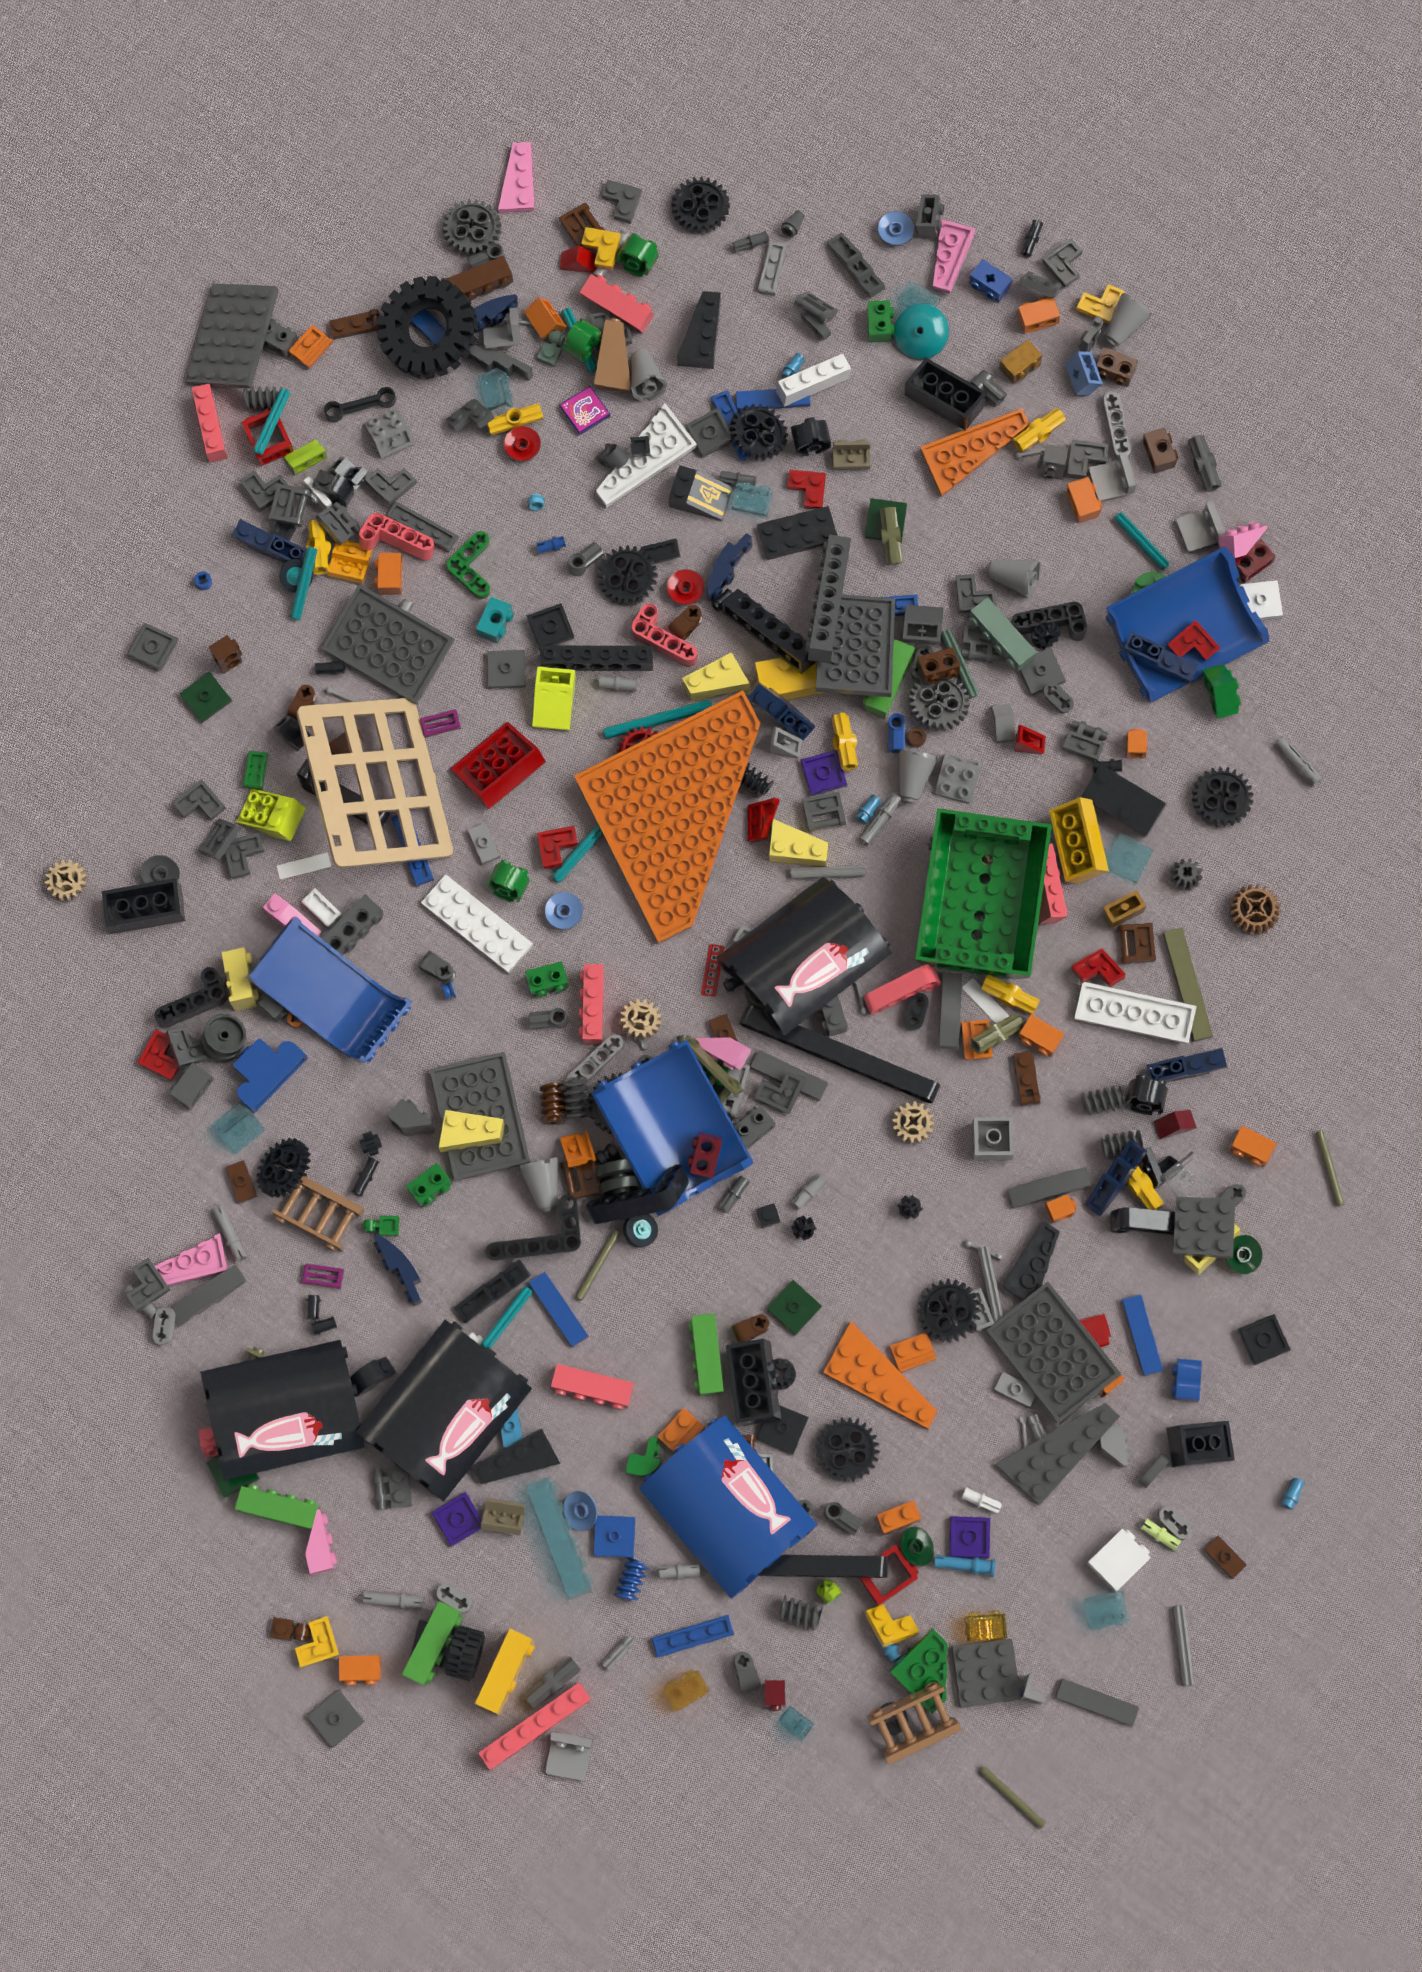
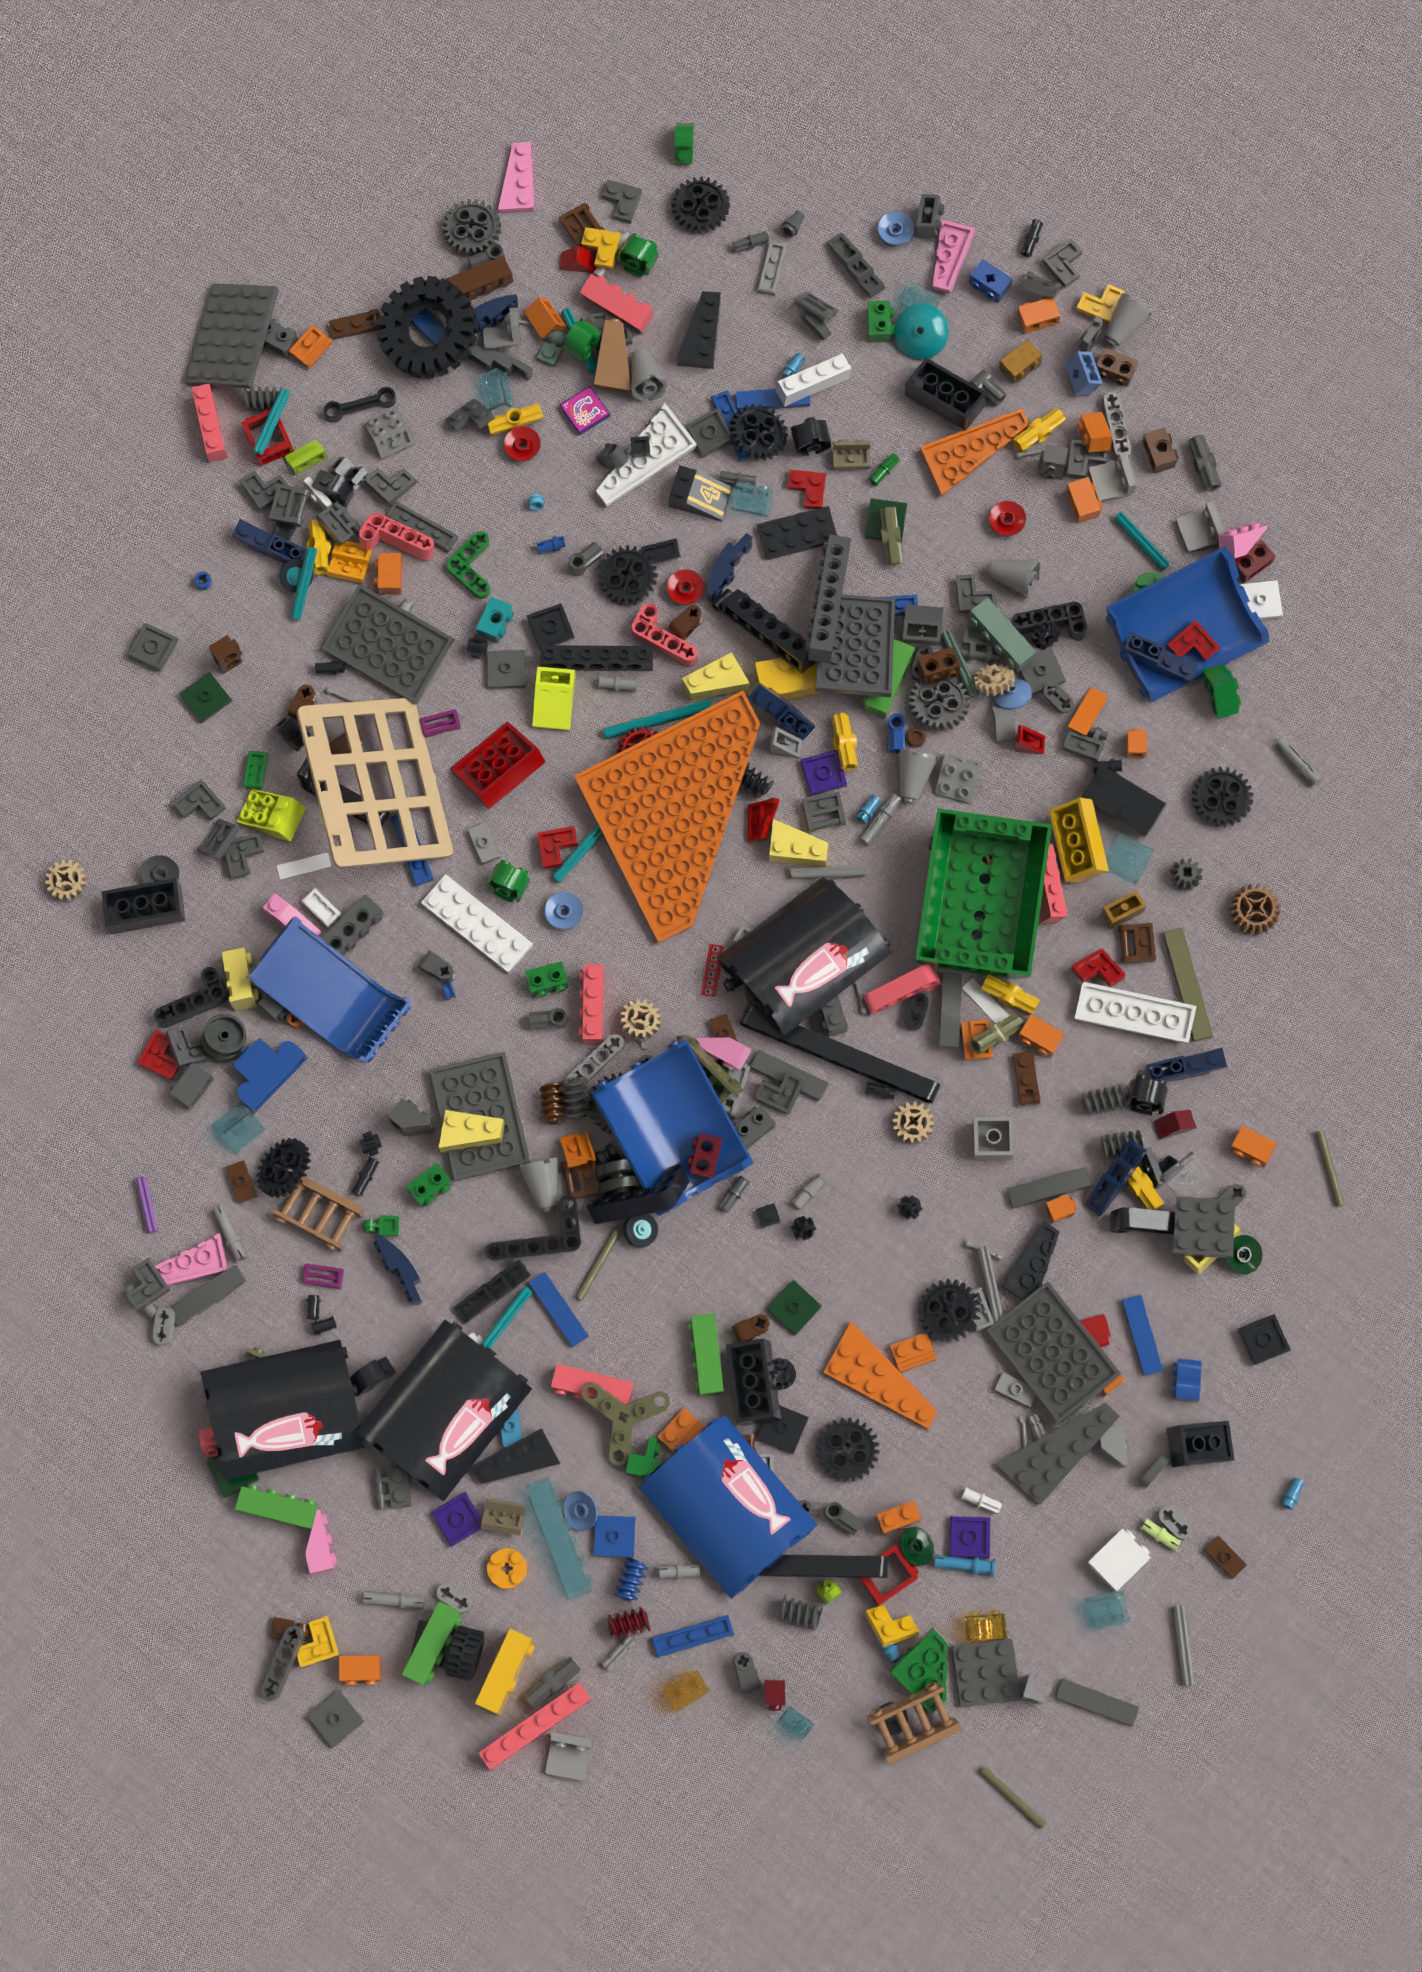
(146, 1203): none -> medium lavender axle
(285, 1664): none -> dark grey beam
(477, 646): none -> black gear
(515, 1576): none -> light orange plate
(612, 1408): none -> olive piece
(628, 1623): none -> dark red piece
(684, 143): none -> green brick
(881, 1090): none -> black pin
(884, 469): none -> green axle
(994, 679): none -> tan gear
(1011, 511): none -> red dish
(1016, 697): none -> medium blue dish
(1088, 711): none -> orange sticker
(1094, 432): none -> orange brick

